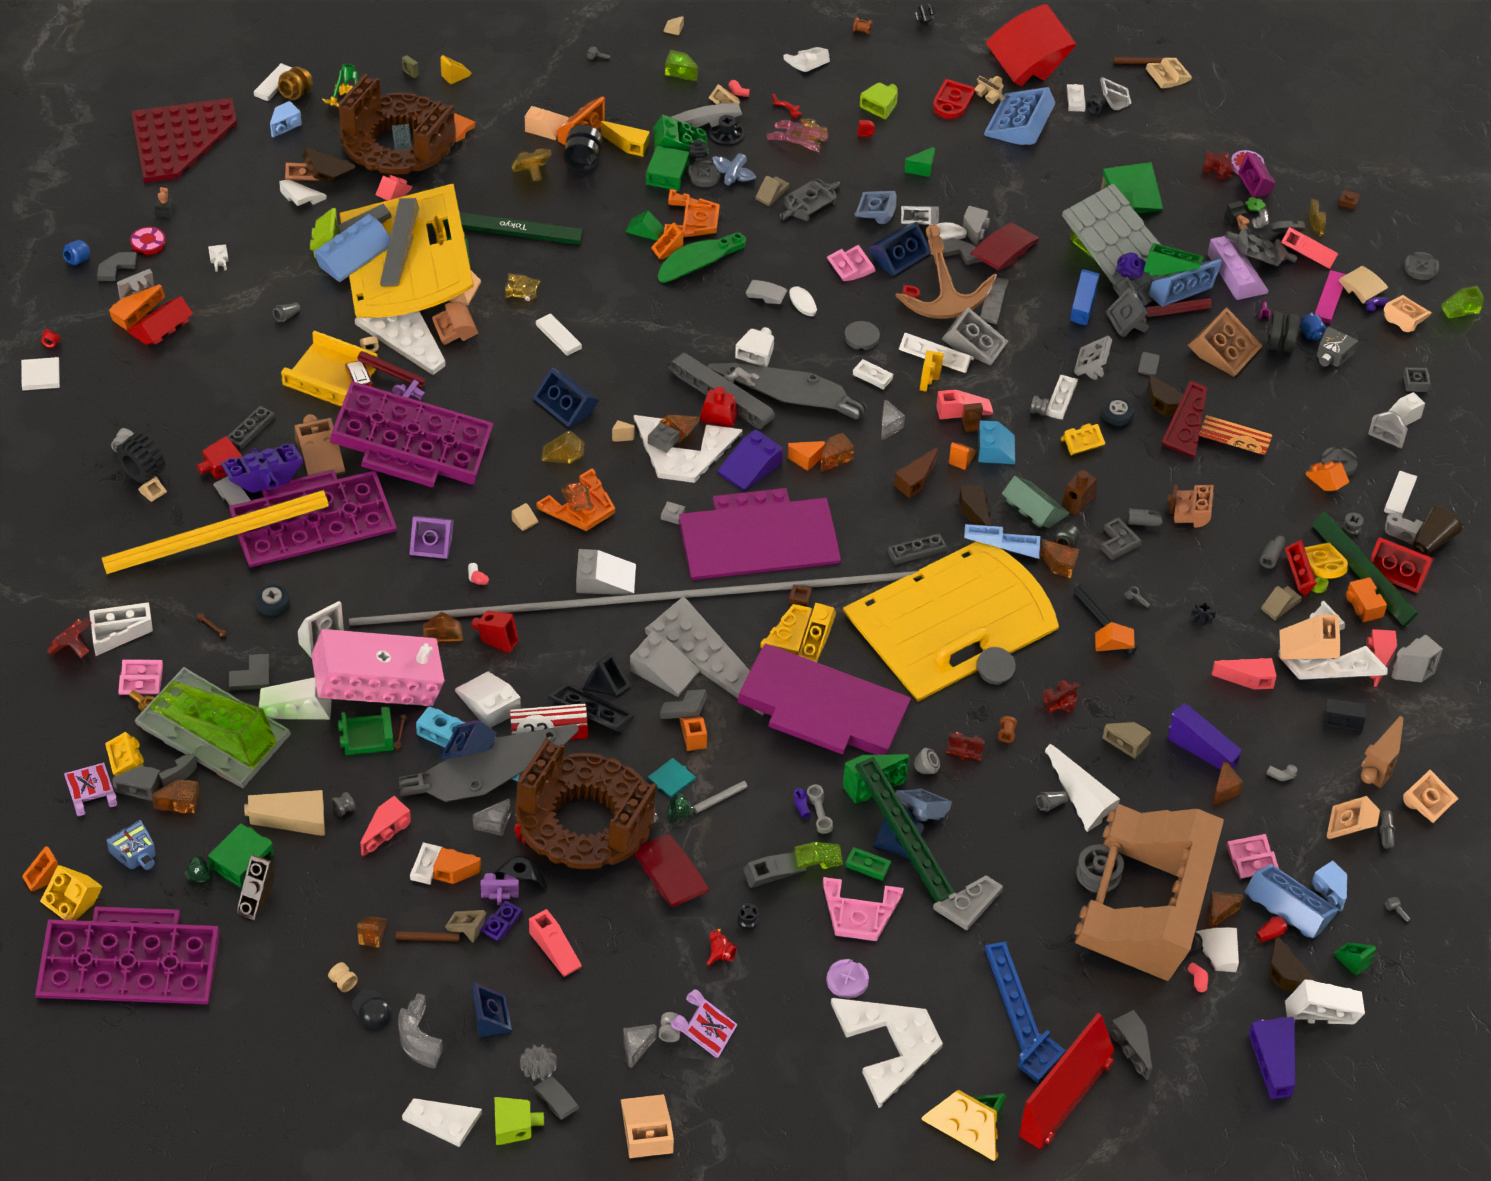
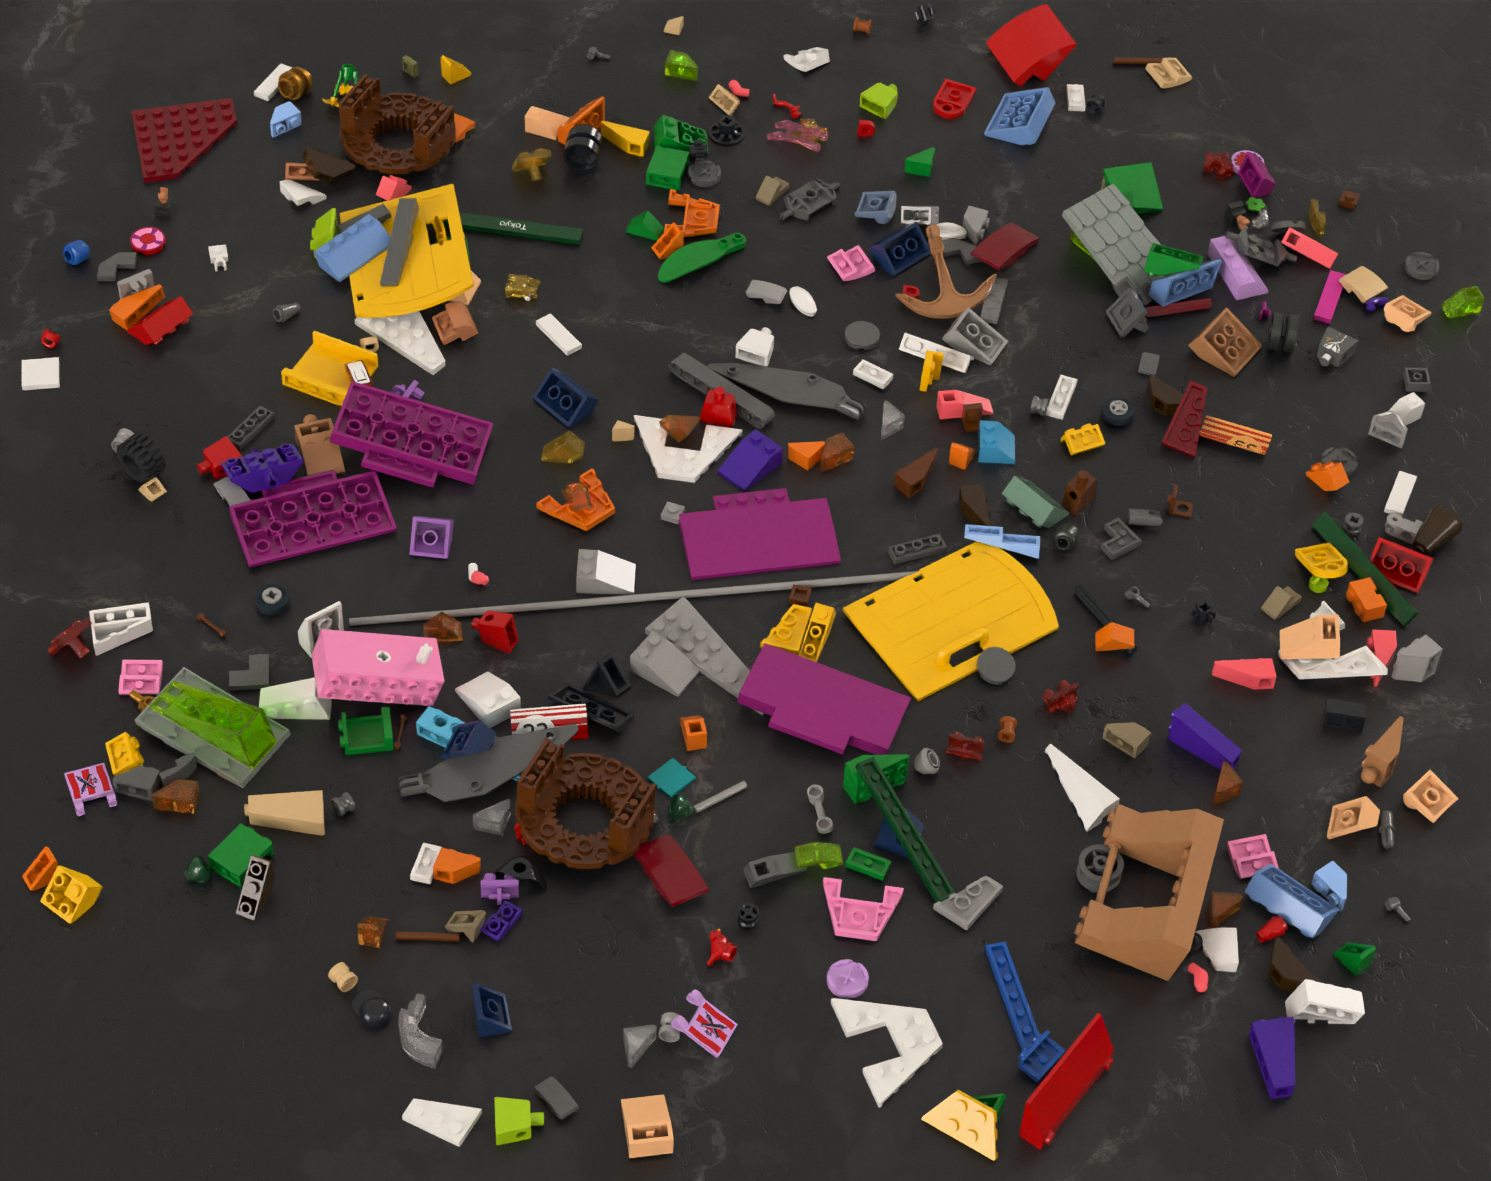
(128, 958): magenta slope -> none
(133, 847): torso -> none
(215, 532): yellow axle -> none
(386, 822): coral slope -> none
(390, 369): dark red axle -> none
(401, 137): clear light blue slope -> none
(524, 517): tan slope -> none
(538, 1062): clear gear -> none
(553, 942): coral slope -> none
(663, 437): dark grey piece -> none
(689, 707): dark grey tile -> none
(708, 114): light grey slope -> none
(733, 169): sand blue plant -> none
(740, 372): light grey arm -> none
(800, 801): dark purple arm -> none
(924, 804): sand blue slope -> none
(992, 87): tan hips -> none
(1050, 800): dark grey cone -> none
(1059, 557): clear orange slope -> none
(1085, 297): slope -> none
(1099, 349): light grey piece -> none
(1115, 94): light grey slope -> none
(1130, 266): dark purple brick -> none
(1133, 1038): dark grey slope -> none
(1194, 505): nougat brick -> none
(1272, 552): dark grey hinge -> none
(1289, 773): light grey arm -> none
(1301, 567): red slope -> none
(1312, 326): blue head -> none

